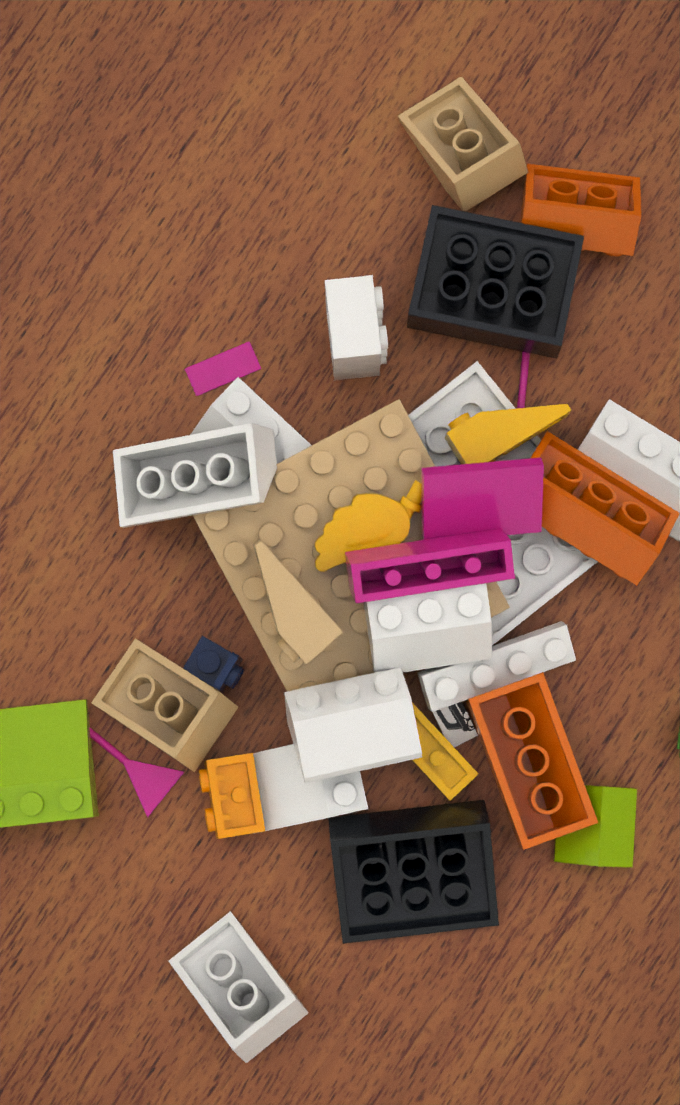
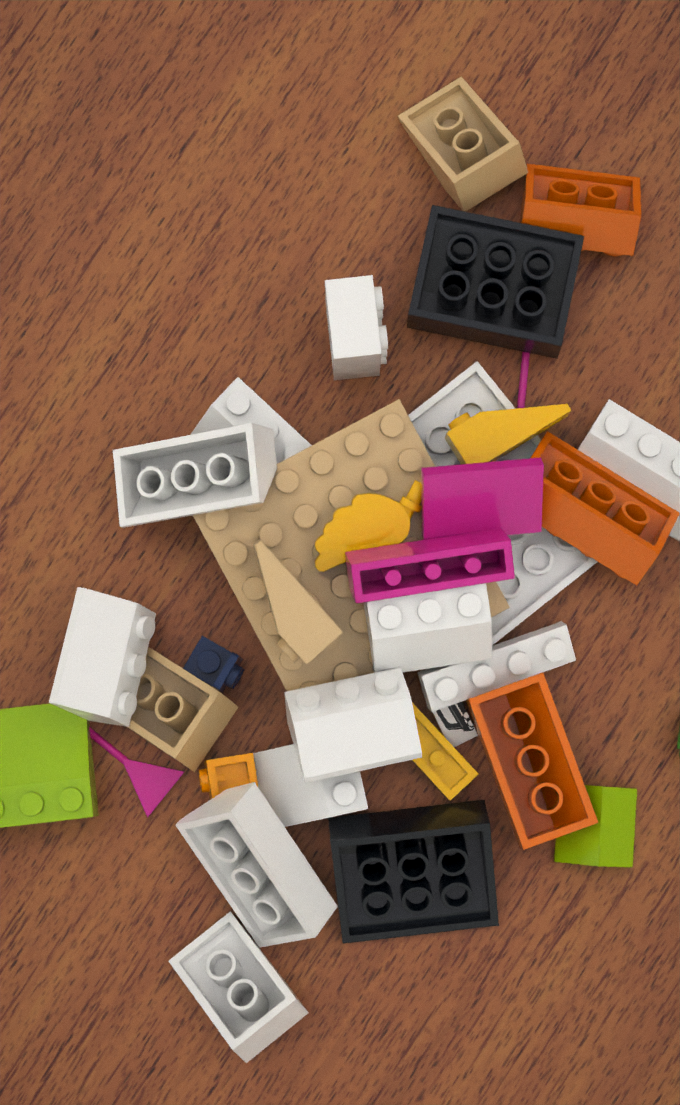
(103, 658): none -> white slope
(222, 368): dark pink sticker -> none
(258, 866): none -> white slope

